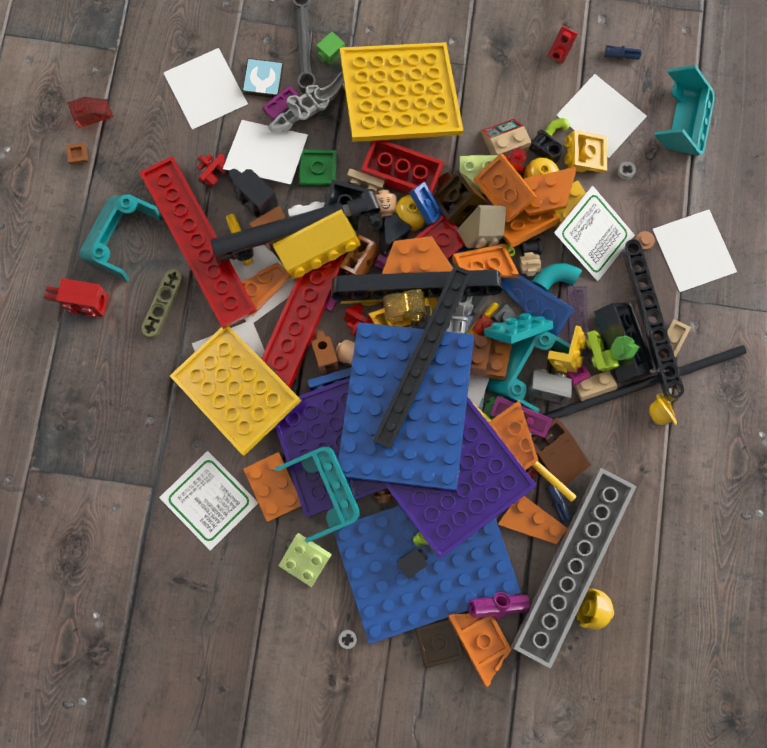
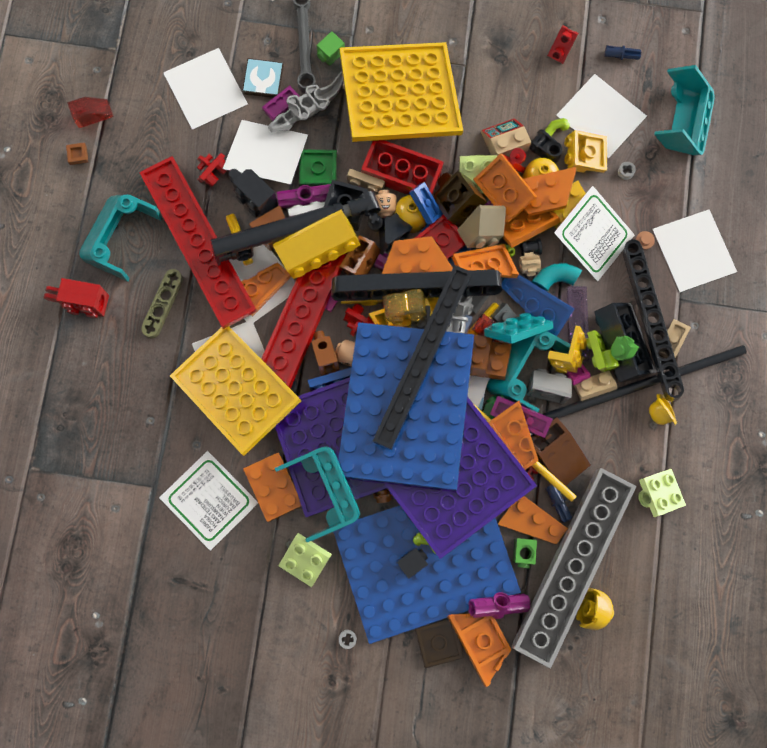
(293, 197): none -> magenta piece
(531, 546): none -> bright green brick
(661, 493): none -> yellowish green plate

